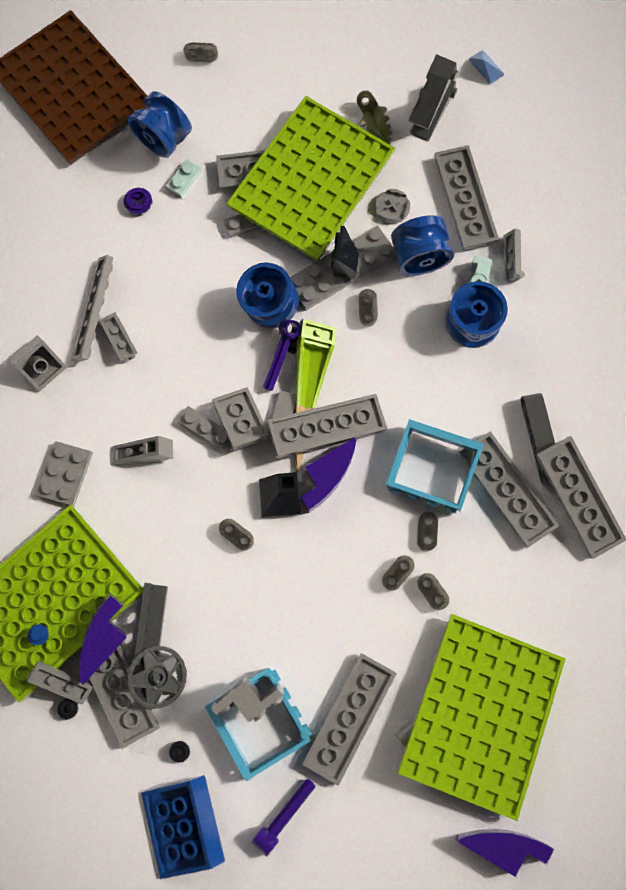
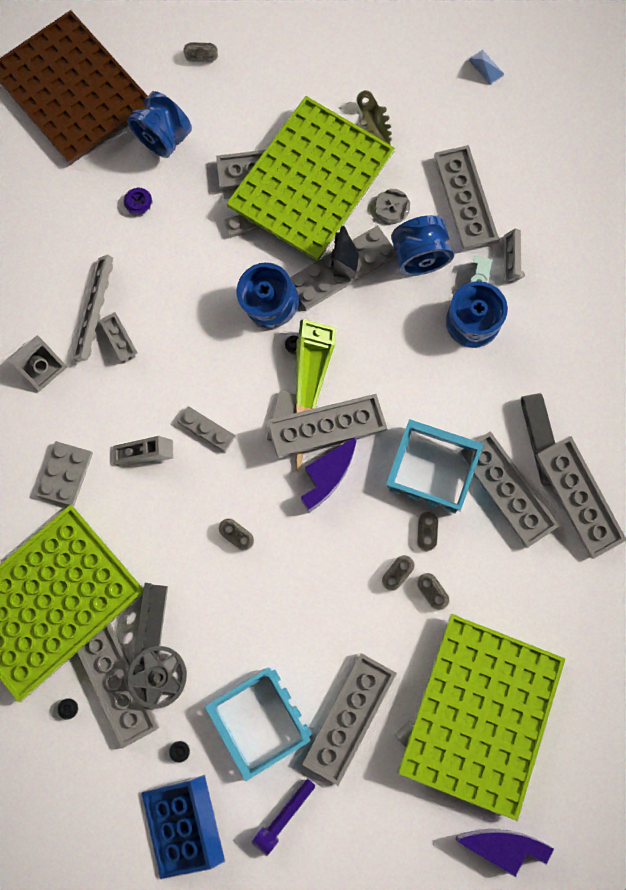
(38, 634): blue plate -> none
(59, 682): light grey plate -> none
(100, 638): dark purple slope -> none
(183, 178): light aqua plate -> none
(240, 418): light grey plate -> none
(248, 700): light grey bracket -> none
(279, 495): black slope -> none
(281, 351): dark purple axle -> none
(368, 308): clear smoke plate -> none
(434, 96): dark grey wedge -> none

